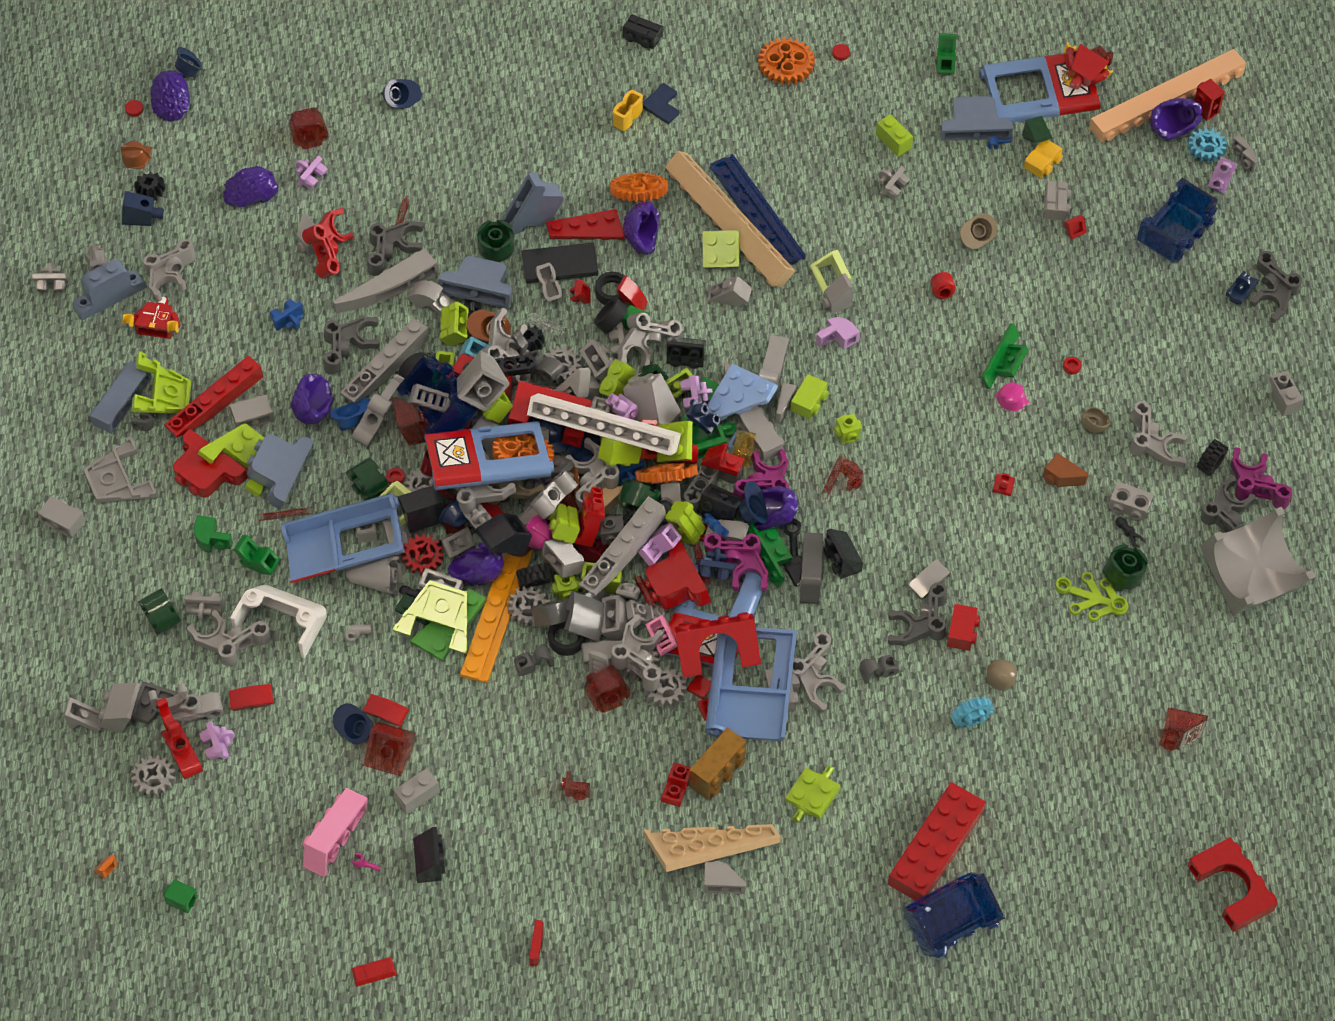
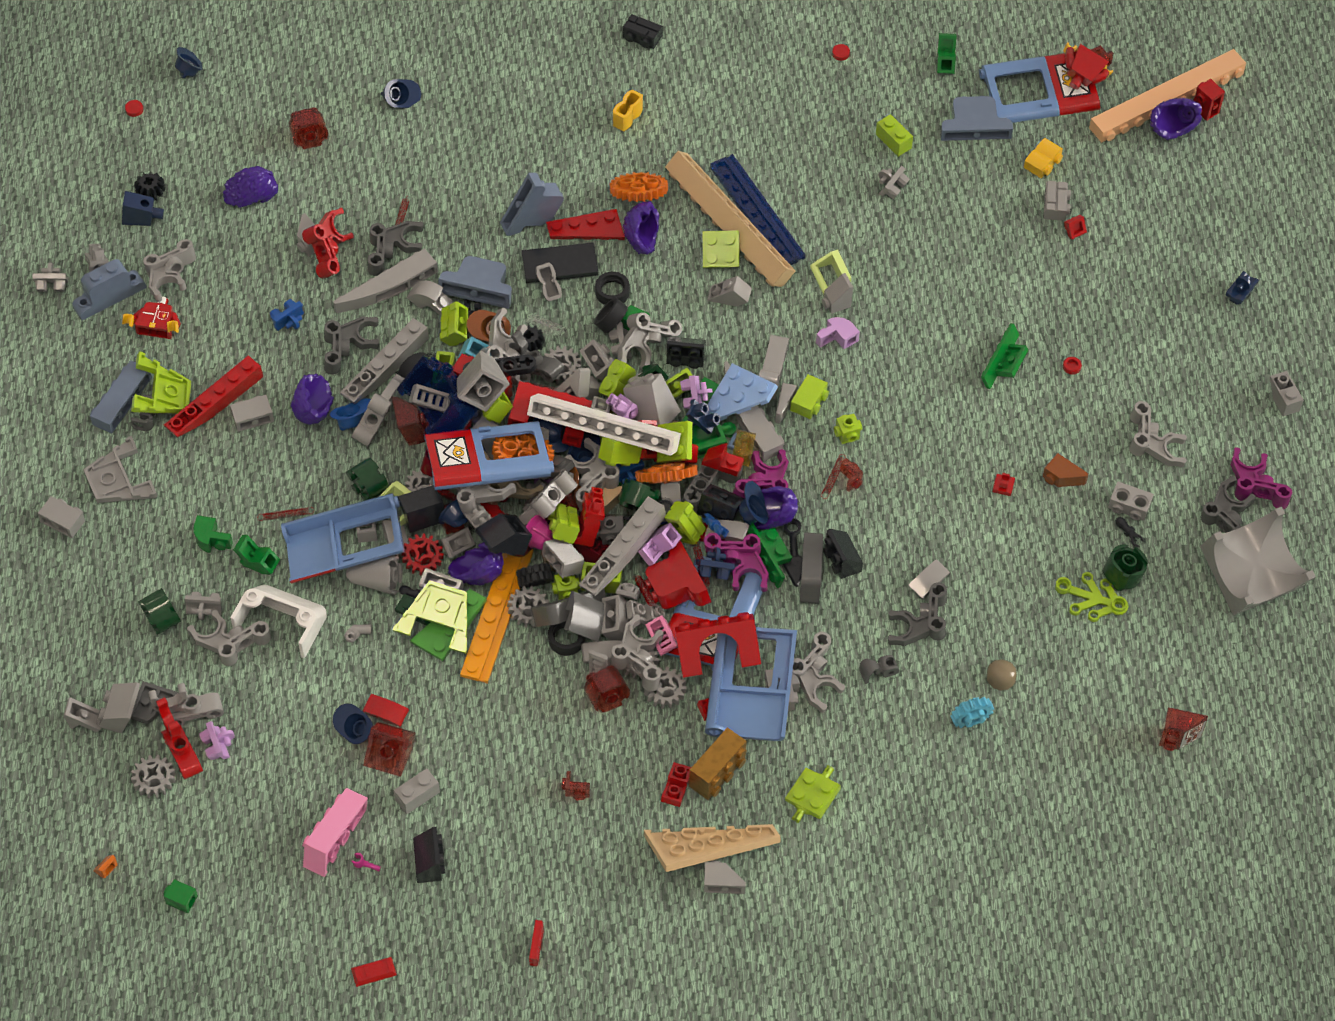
(135, 155): dark orange piece -> none
(169, 95): dark purple hair -> none
(199, 474): red brick -> none
(238, 445): lime wing -> none
(251, 696): red slope -> none
(278, 465): sand blue brick -> none
(315, 167): lavender hips -> none
(394, 475): red tile -> none
(495, 240): dark green brick -> none
(526, 663): dark grey leg -> none
(581, 292): red tile -> none
(631, 294): red slope -> none
(658, 103): dark blue tile -> none
(699, 686): red tile -> none
(786, 61): orange gear -> none
(936, 842): red brick -> none
(943, 285): red head -> none
(953, 913): clear blue windscreen -> none
(962, 627): red brick -> none
(979, 227): dark tan piece -> none
(995, 141): blue hand -> none
(1012, 397): dark pink piece -> none
(1036, 130): dark green slope -> none
(1094, 414): dark tan hair -> none
(1178, 221): clear blue windscreen -> none
(1209, 145): medium azure gear -> none
(1212, 457): black tyre -> none
(1222, 175): lavender hips -> none
(1229, 857): red arch -> none
(1248, 157): light grey slope -> none
(1279, 283): dark grey piece -> none

